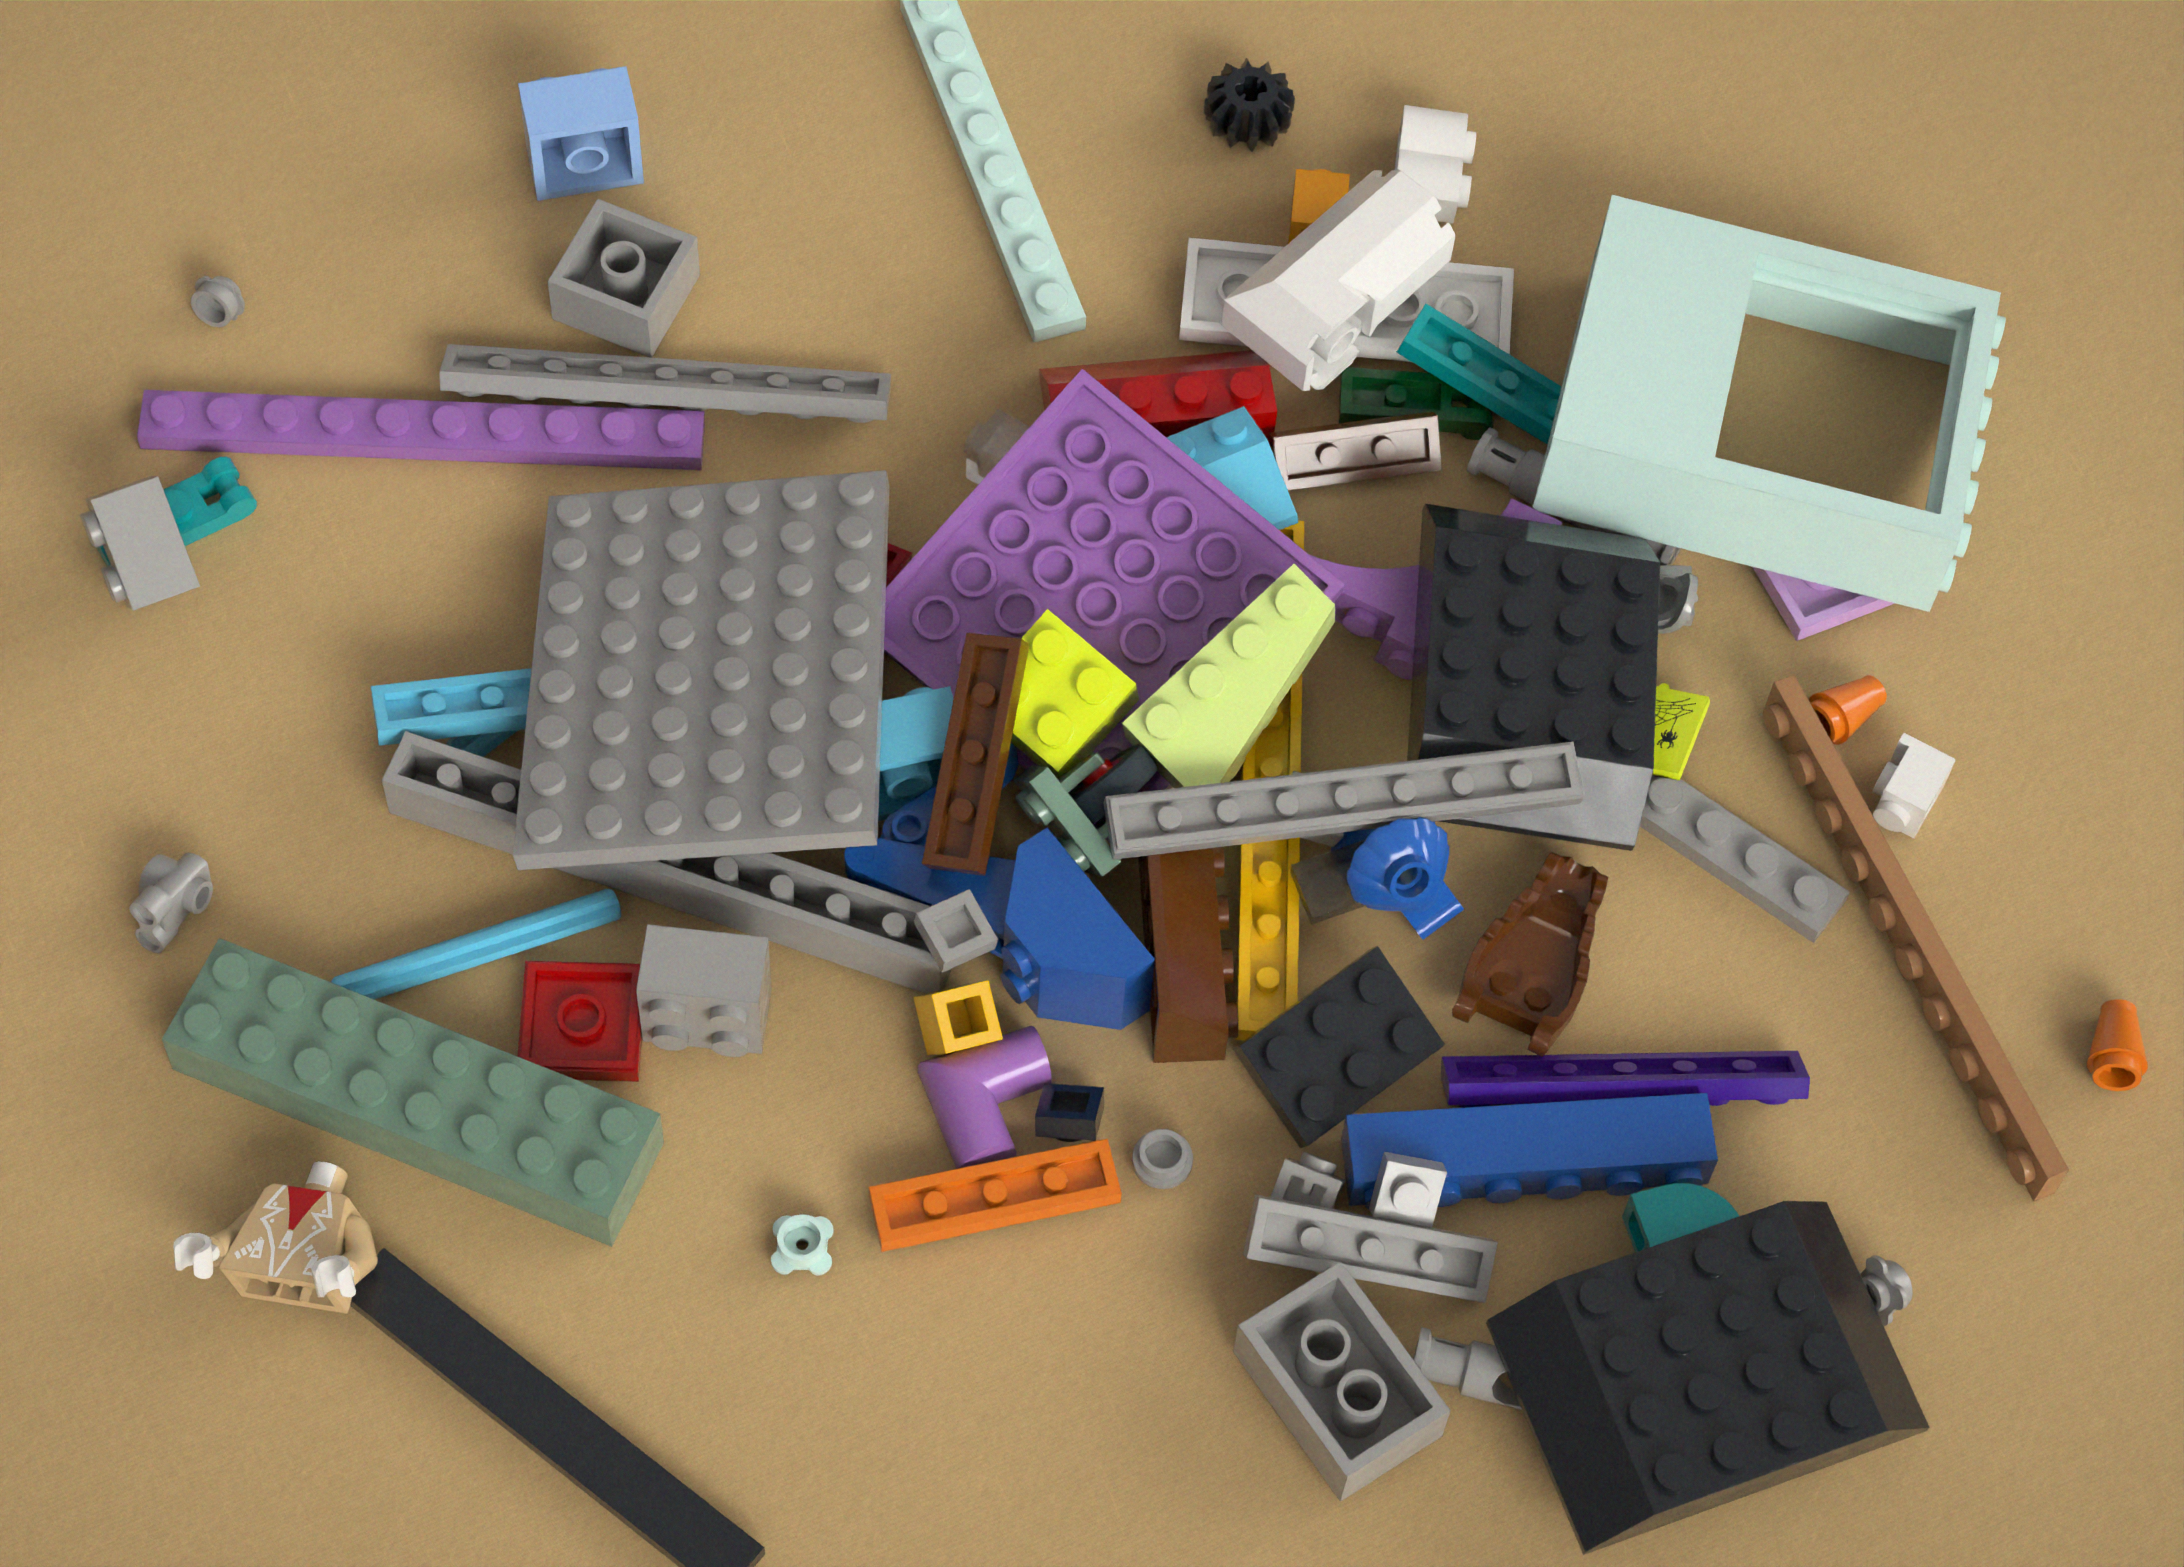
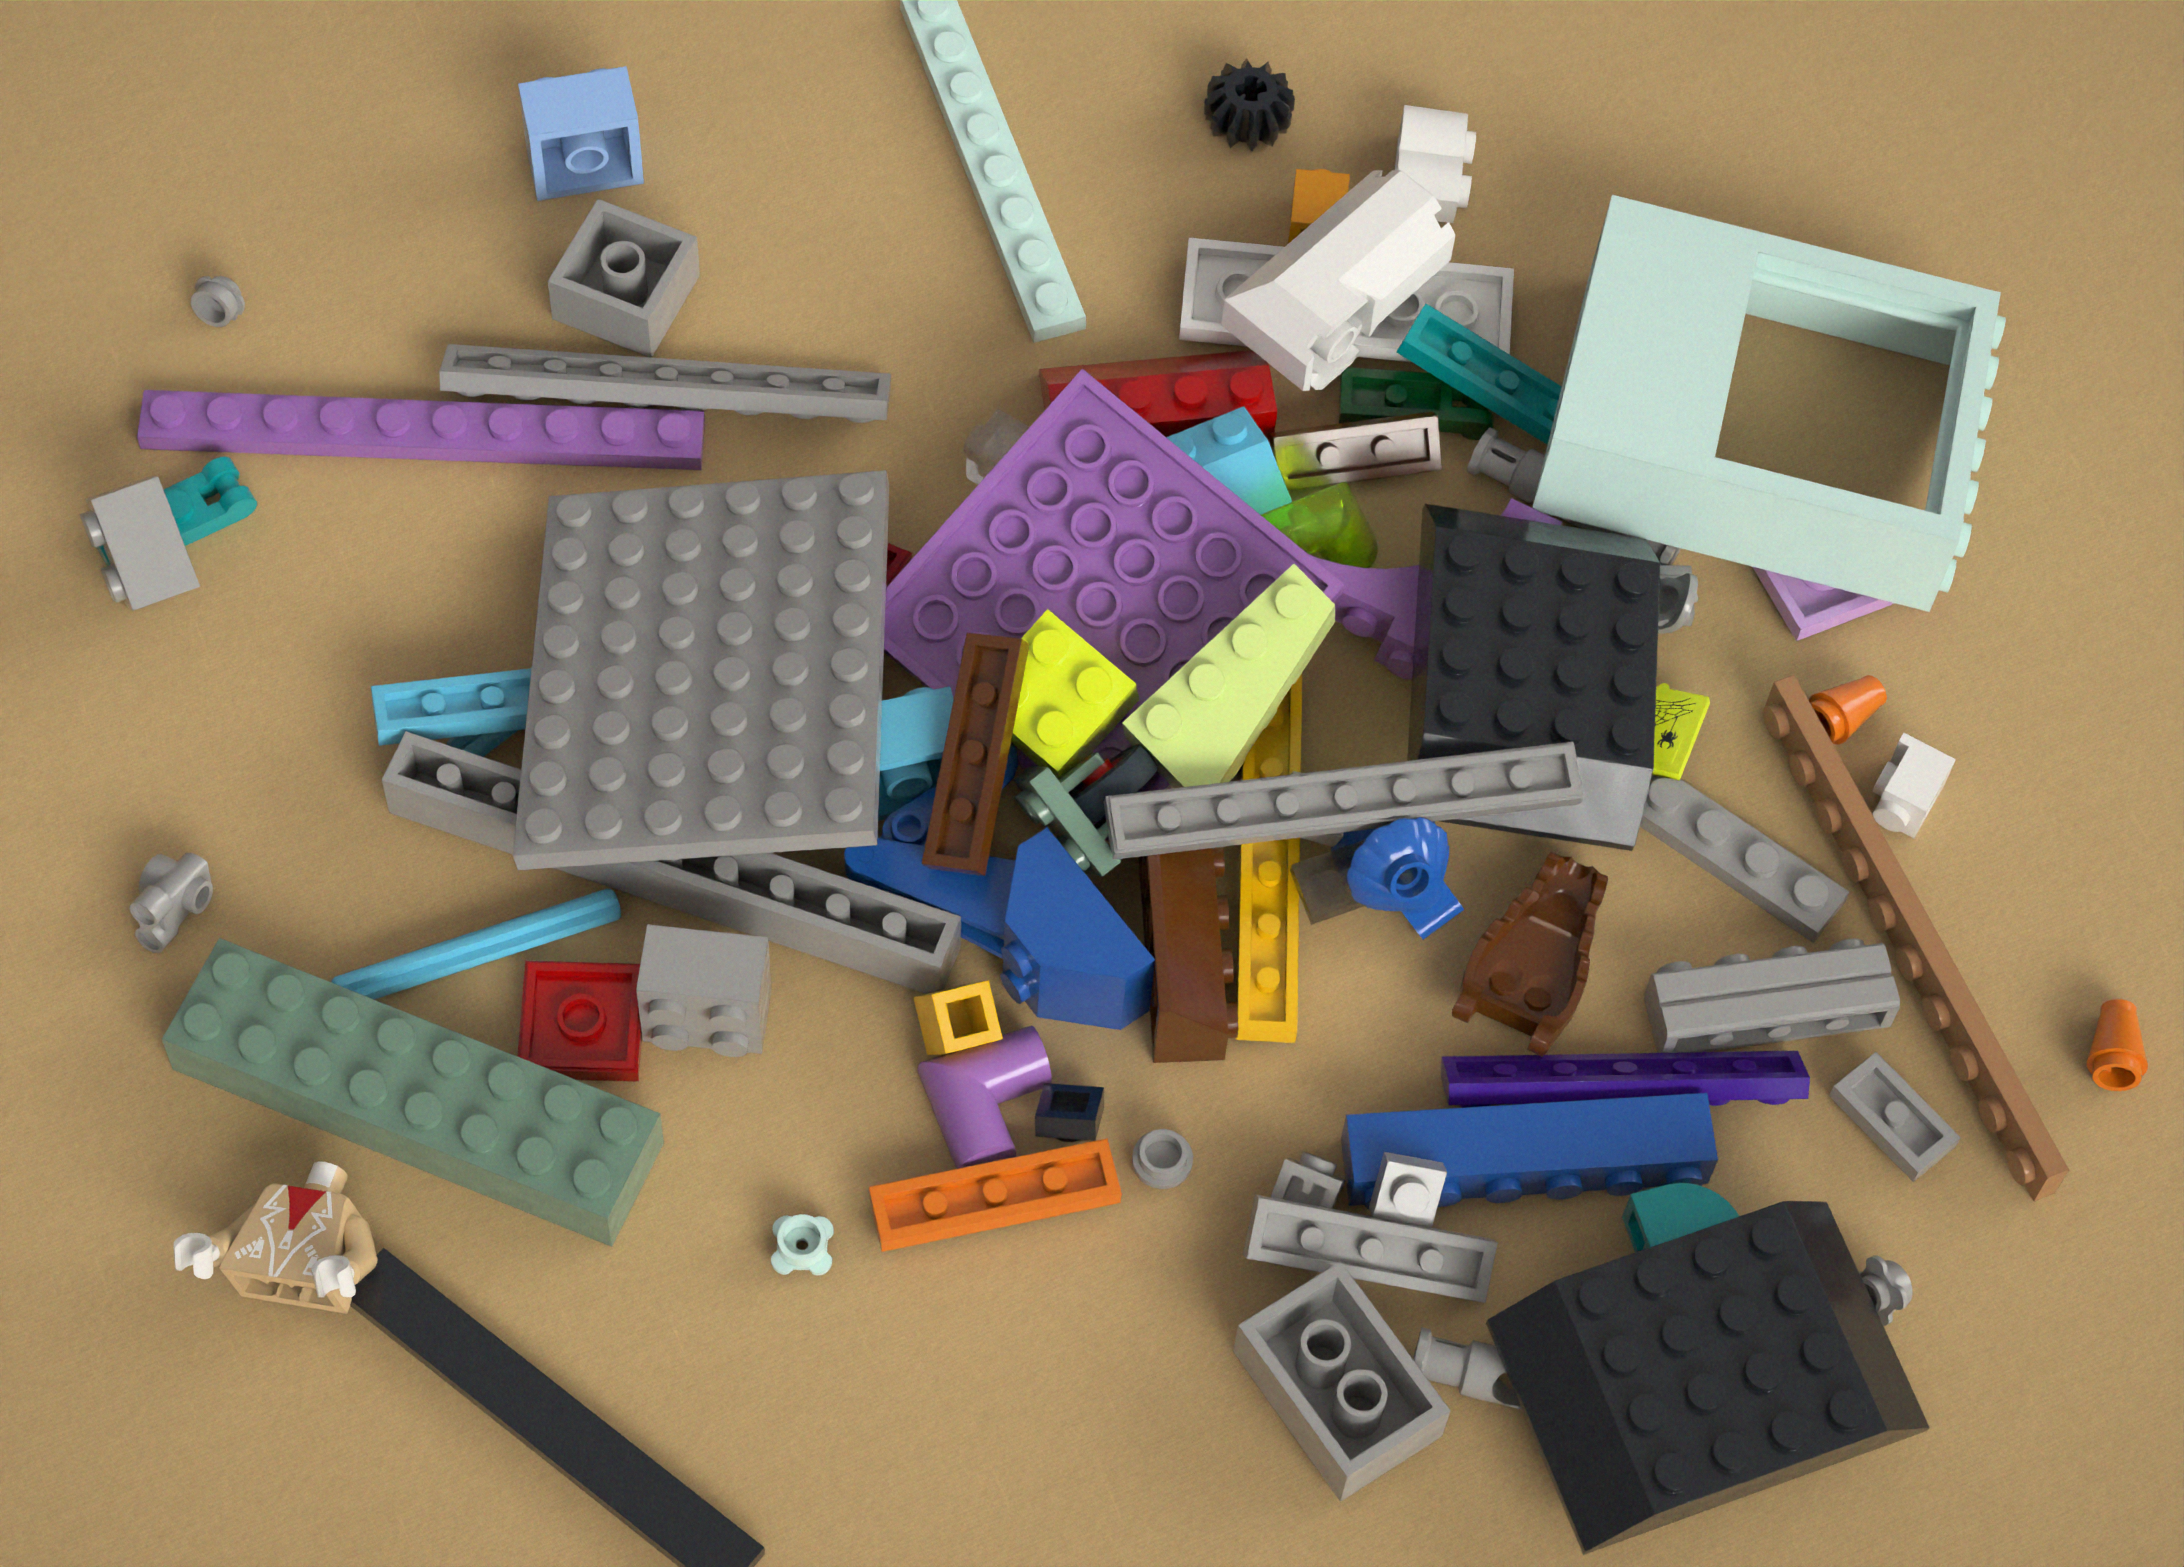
(955, 930): light grey plate -> none
(1330, 525): none -> clear neon green brick
(1338, 1047): black plate -> none
(1771, 998): none -> light grey brick
(1894, 1116): none -> light grey plate

